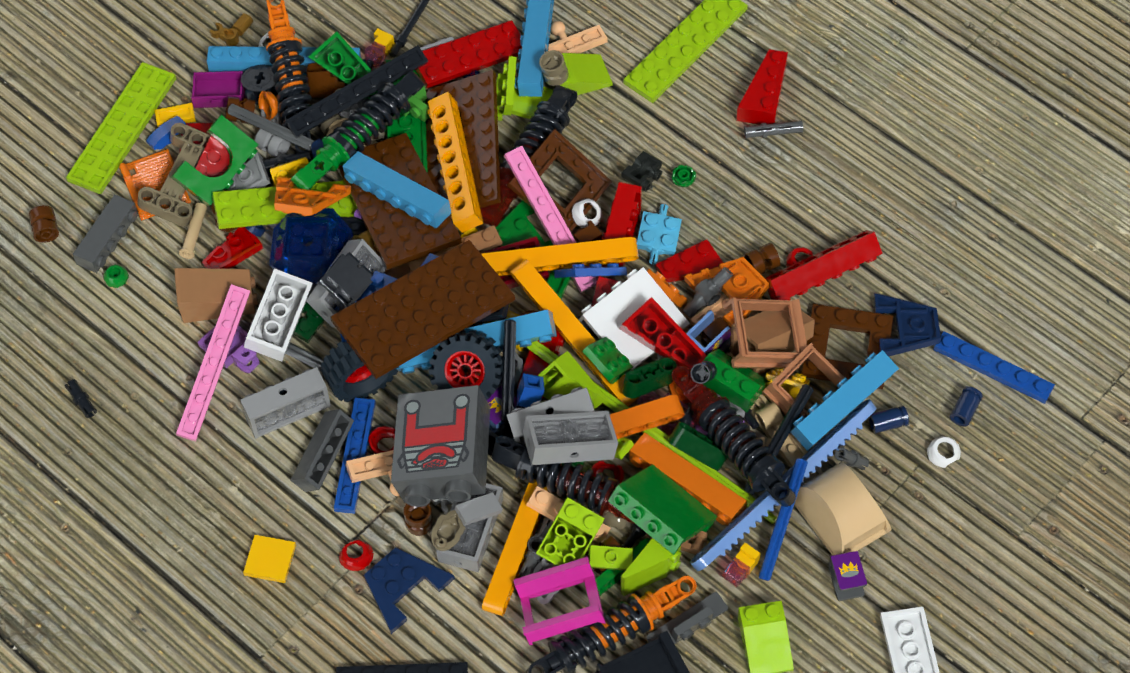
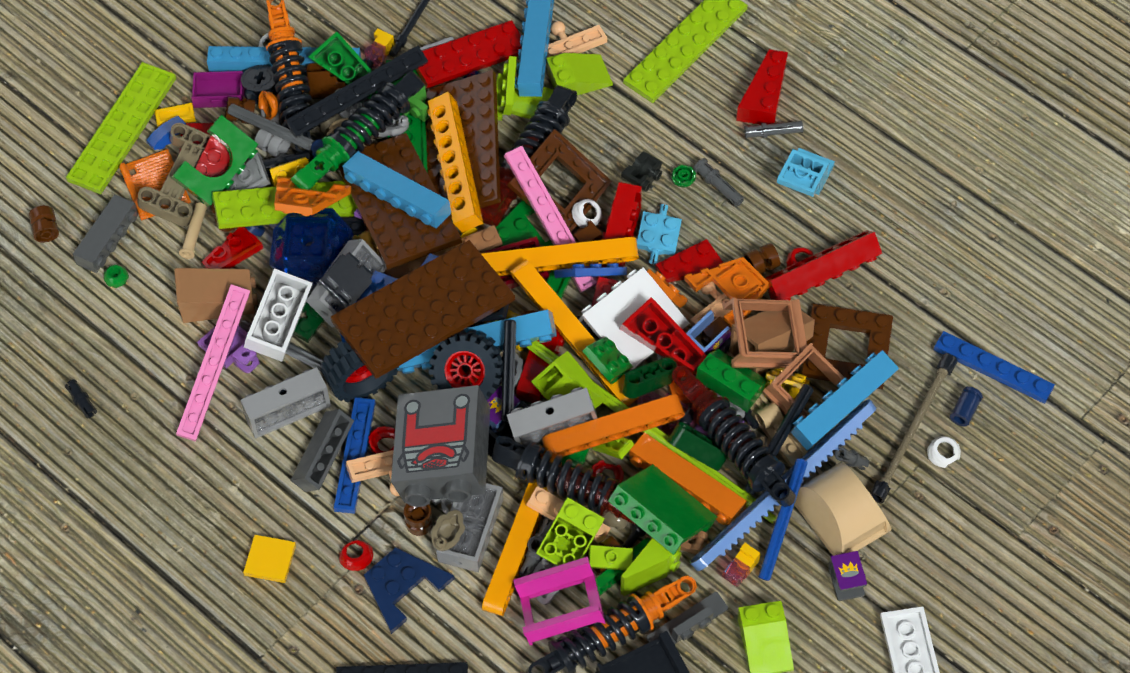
(231, 35): pearl gold bar -> none
(399, 126): none -> light grey arm
(478, 509): light grey tile -> none
(529, 390): blue brick -> none
(553, 67): dark tan wheel -> none
(570, 437): light grey brick -> none
(699, 372): black wheel -> none
(708, 292): dark grey pin -> none
(713, 177): none -> dark grey pin
(805, 172): none -> medium azure bracket
(888, 419): dark blue piece -> none
(915, 325): dark blue wing -> none
(945, 367): none -> dark tan hose

